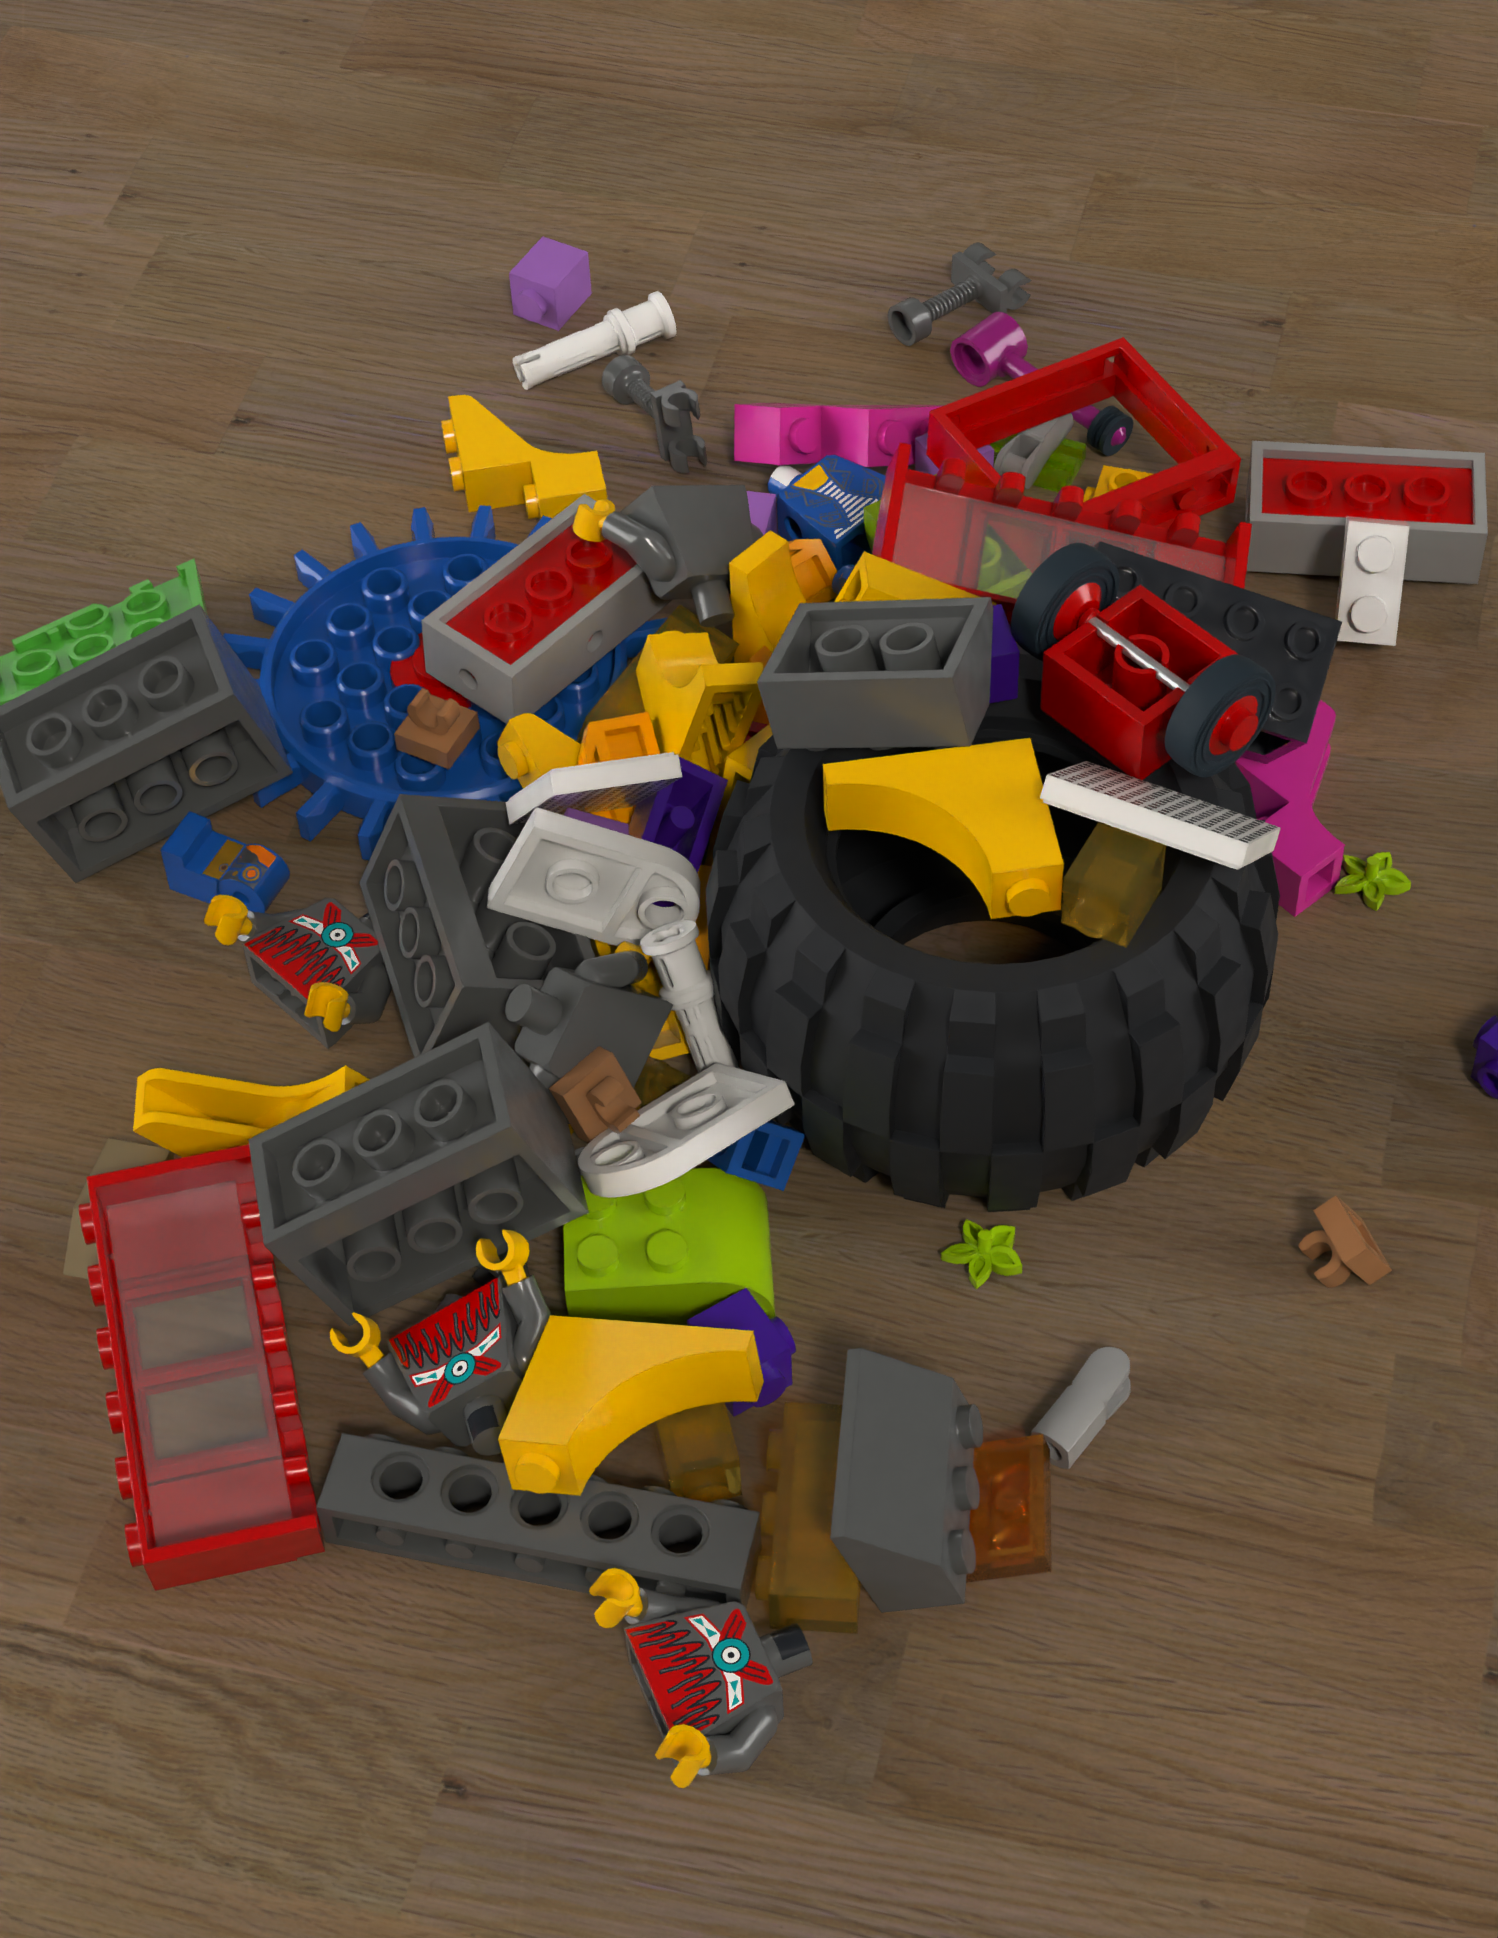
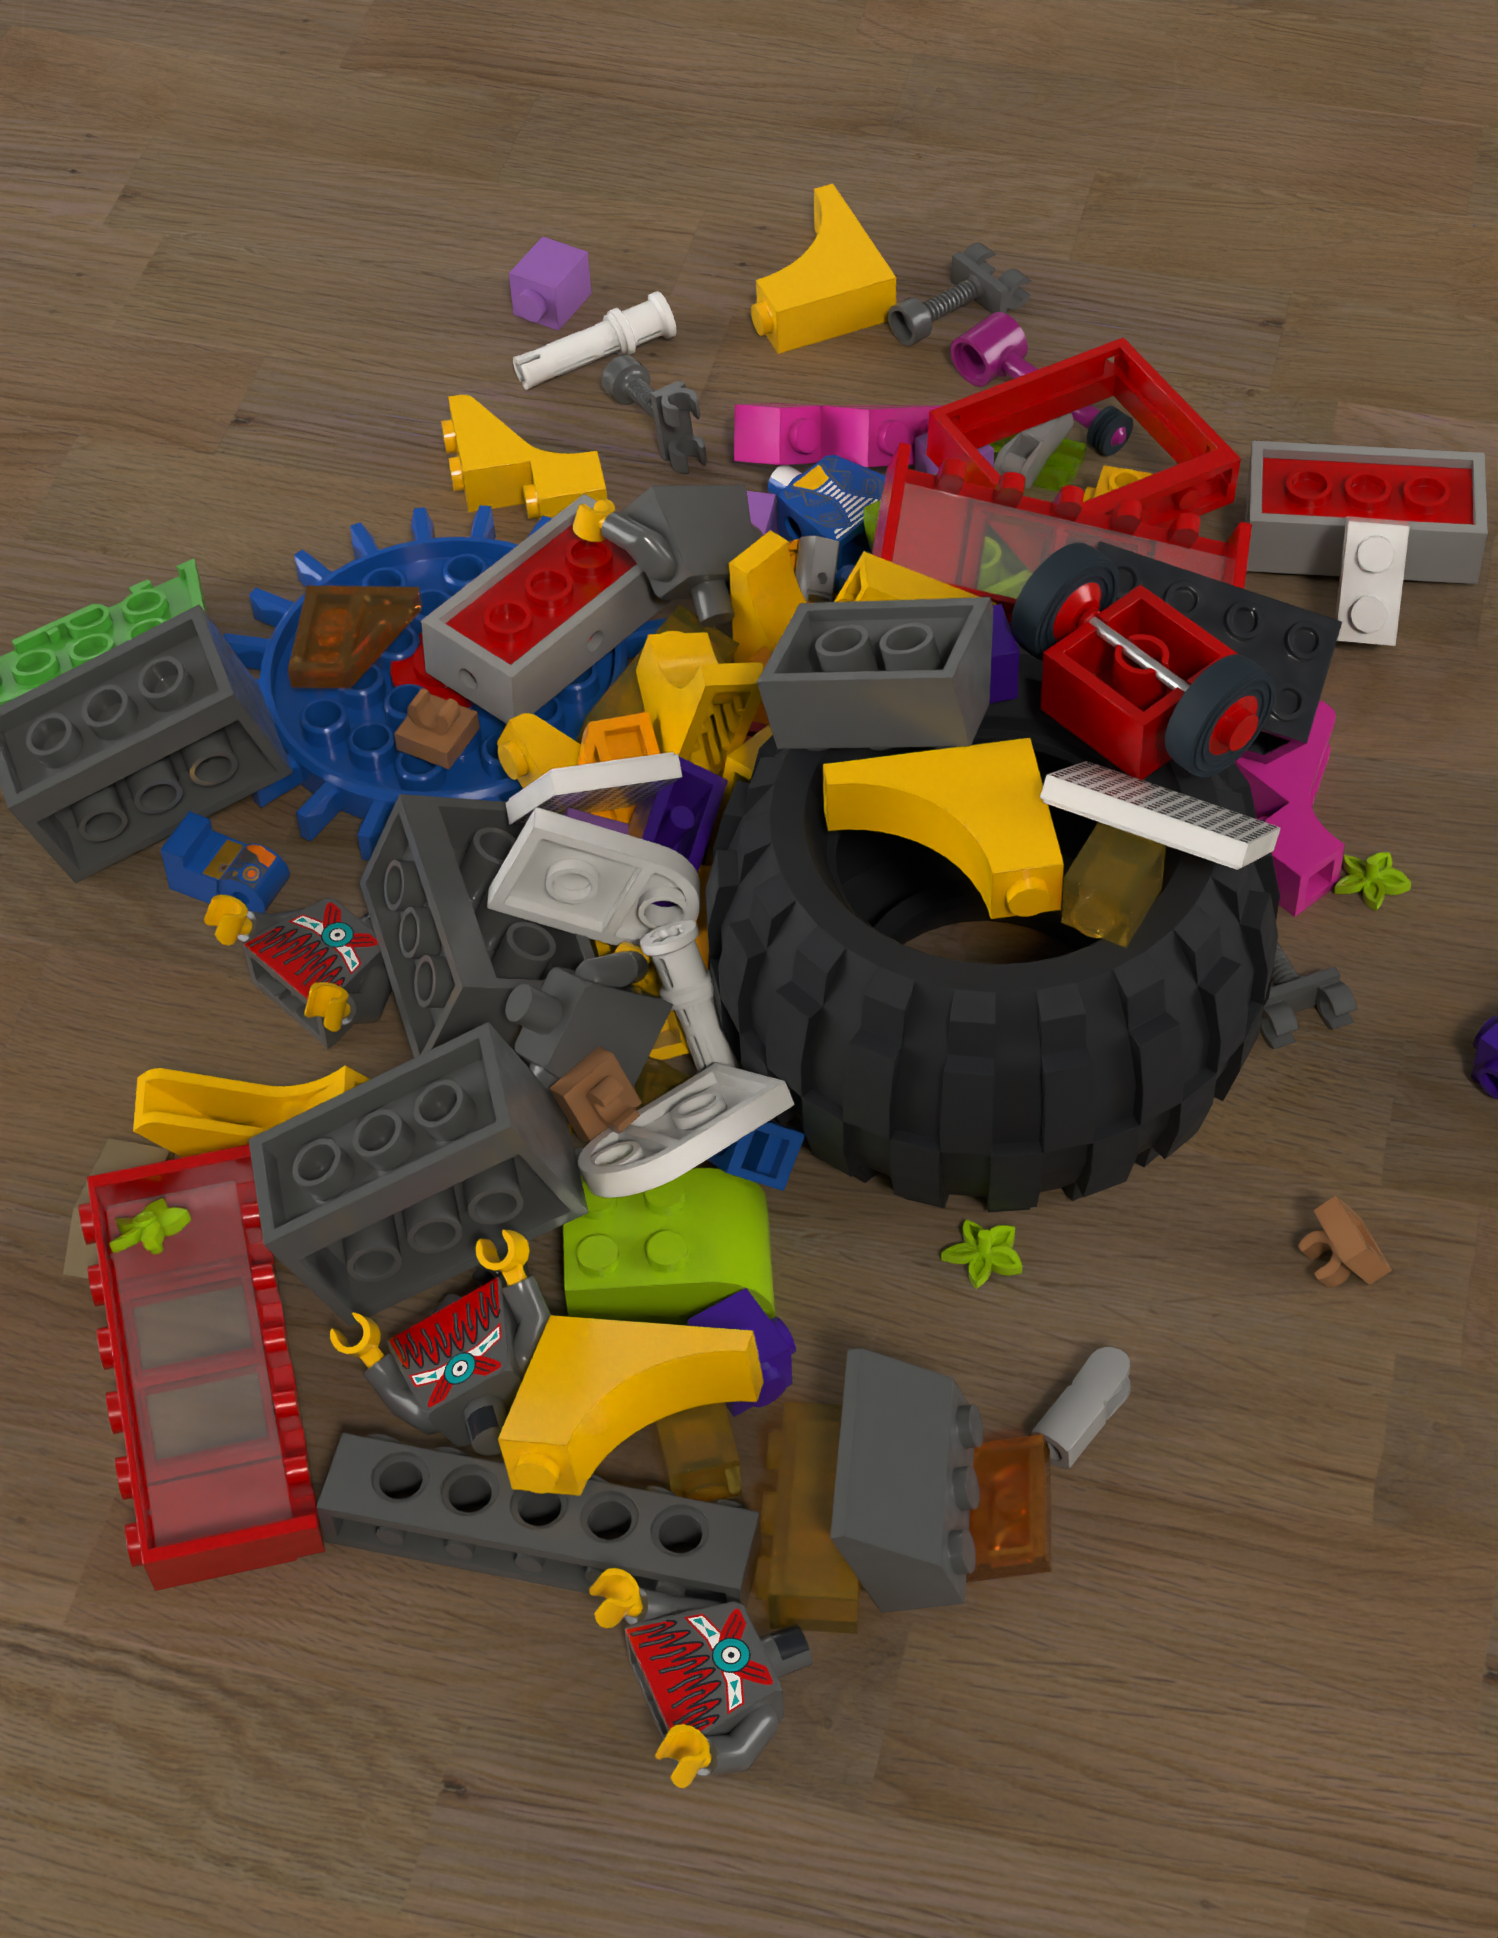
(150, 1227): none -> lime plant
(347, 631): none -> clear orange wing
(817, 567): none -> light grey bar
(830, 288): none -> yellow arch
(1296, 994): none -> dark grey bar

